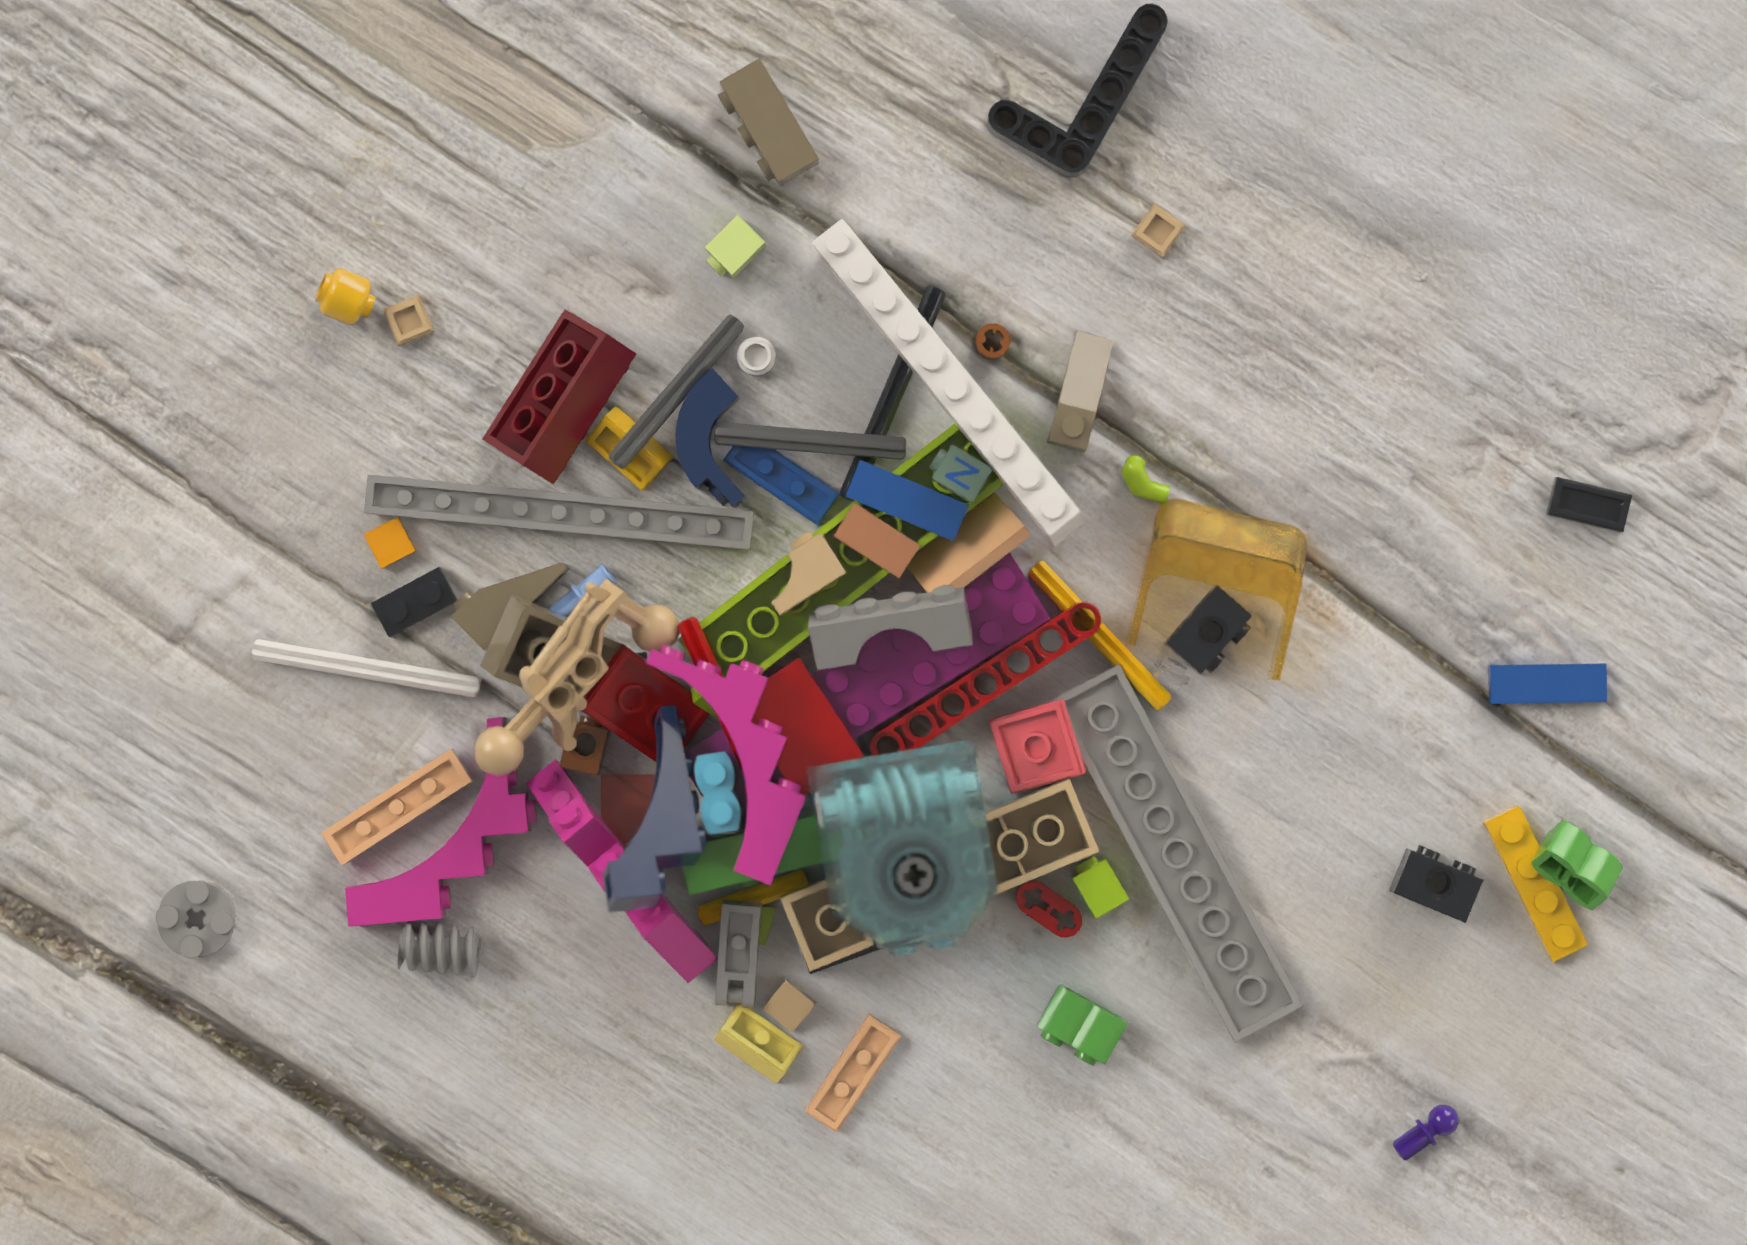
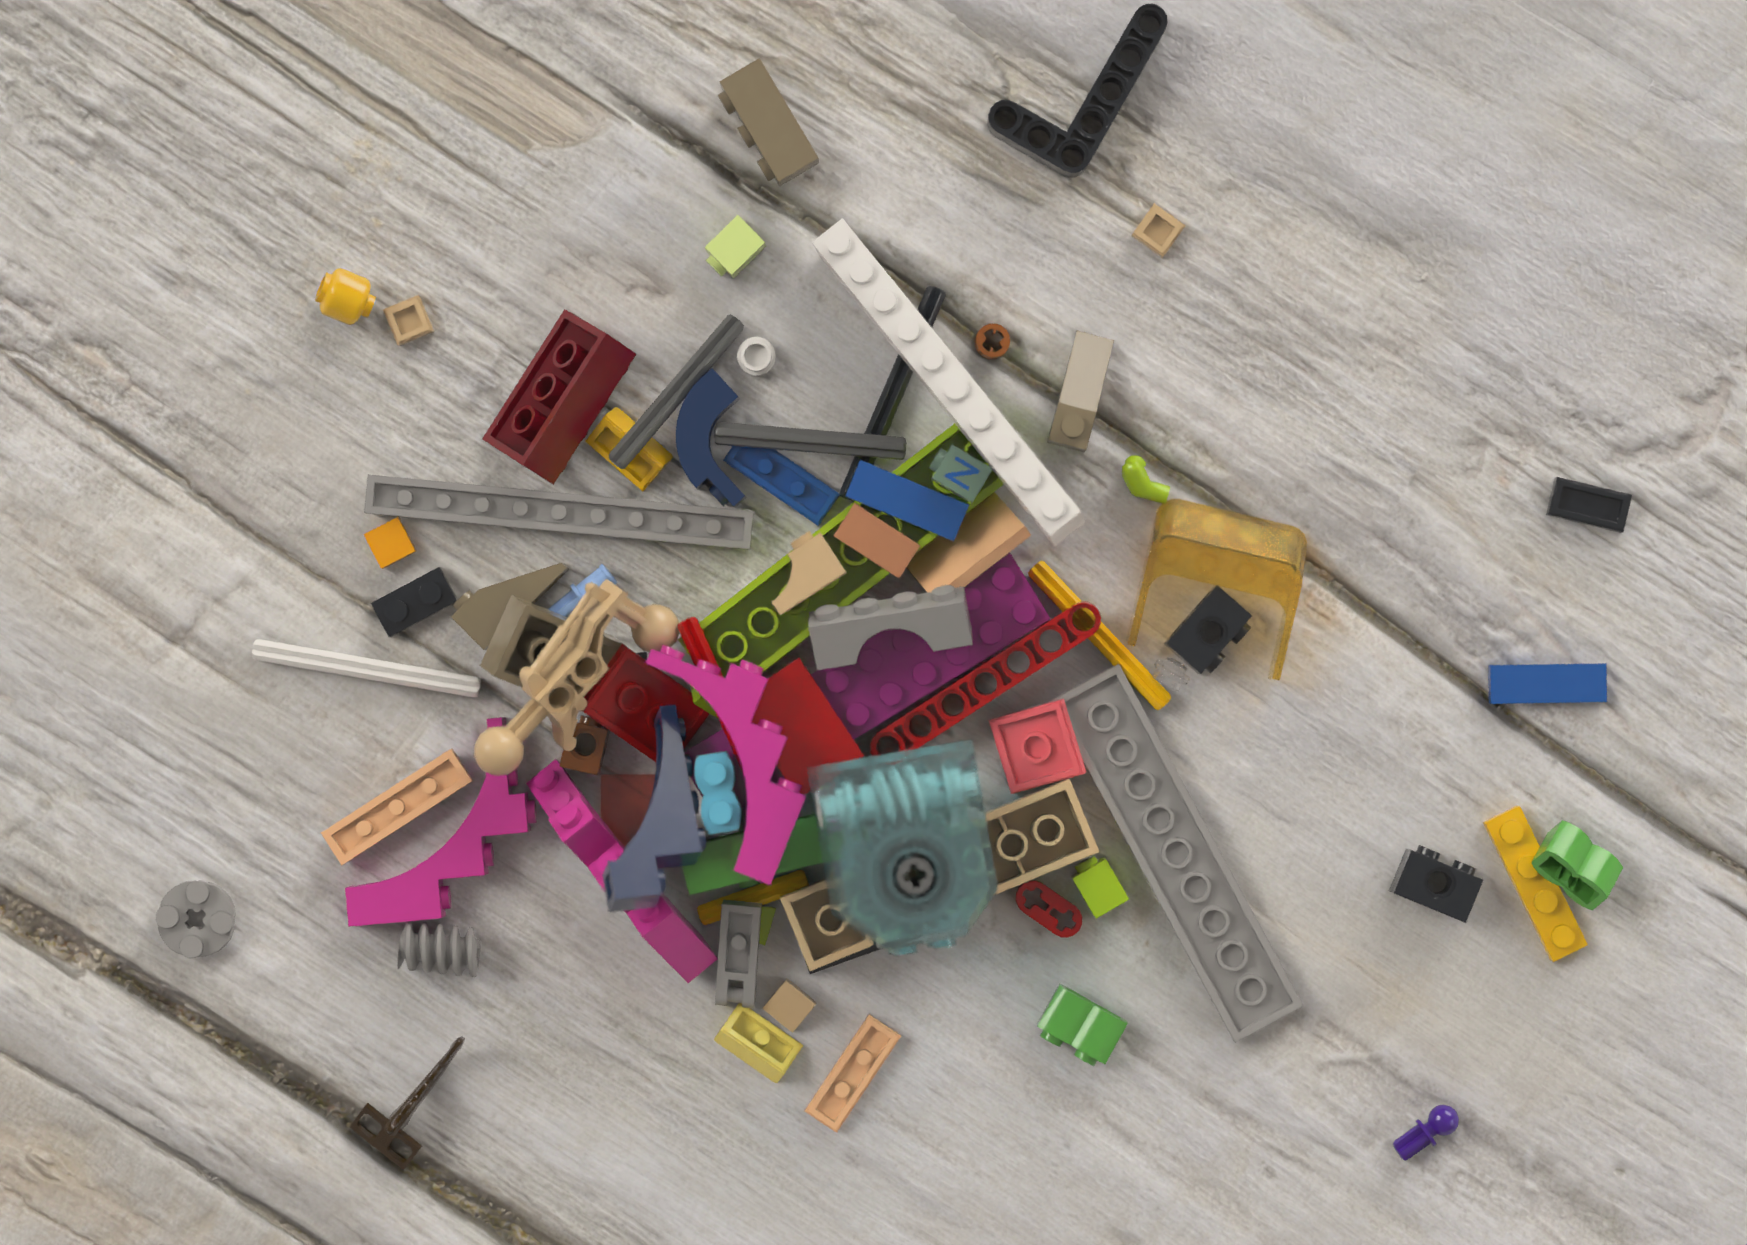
(401, 1116): none -> dark brown piece

